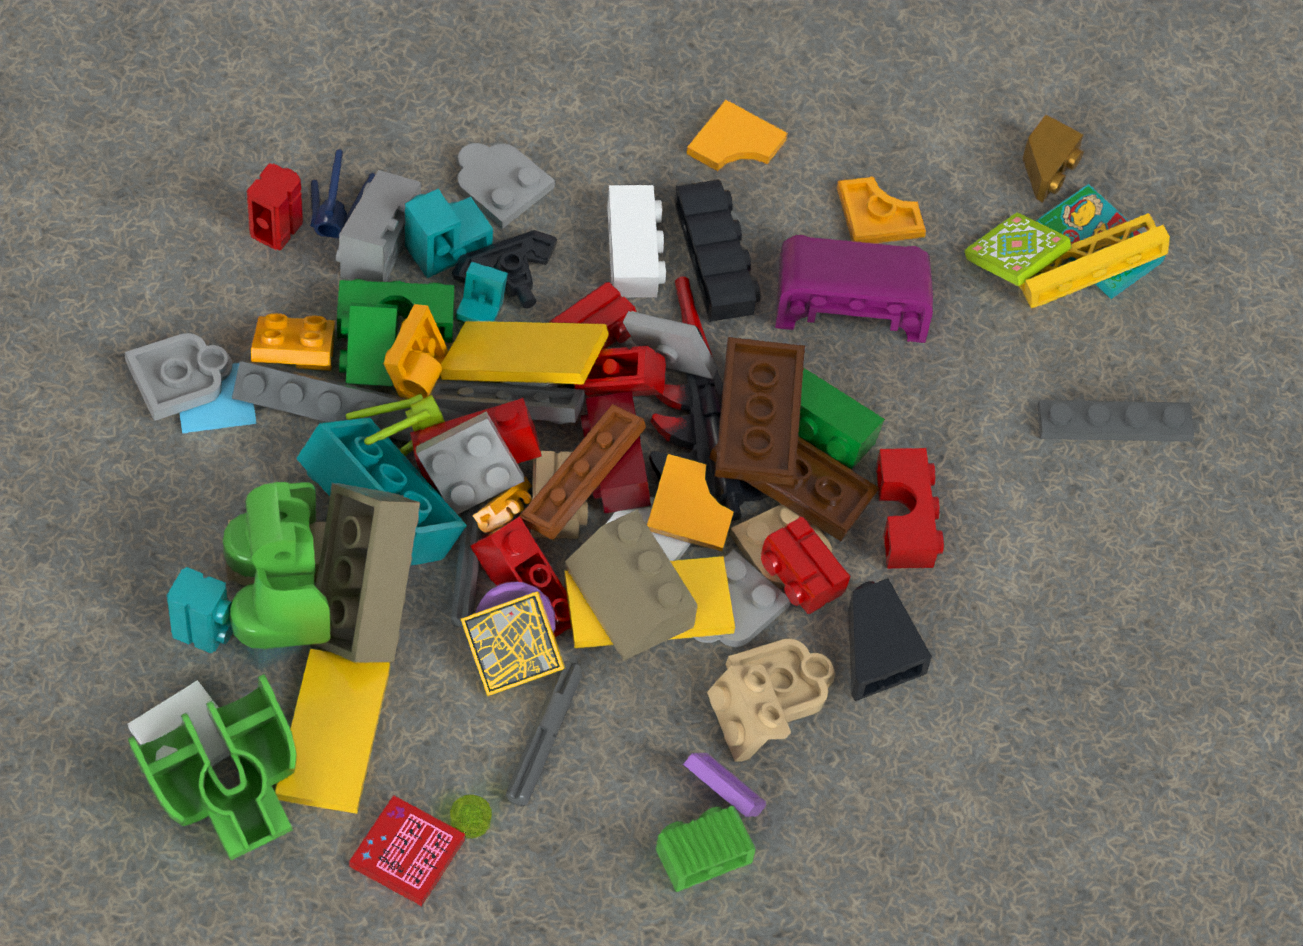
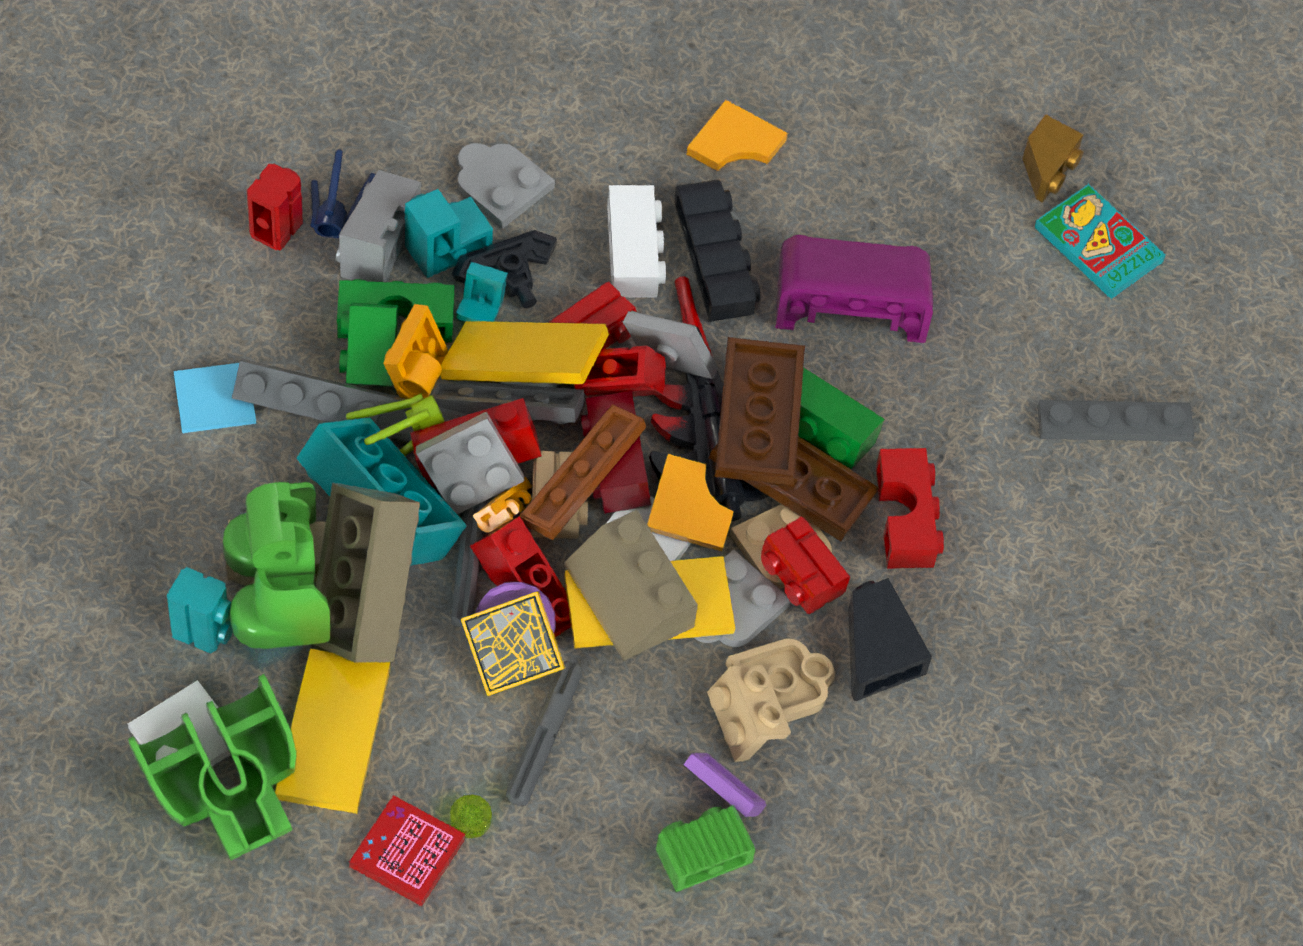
(178, 373): light grey plate -> none
(294, 341): light orange plate -> none
(875, 215): light orange tile -> none
(1017, 249): lime tile -> none
(1098, 265): yellow fence -> none

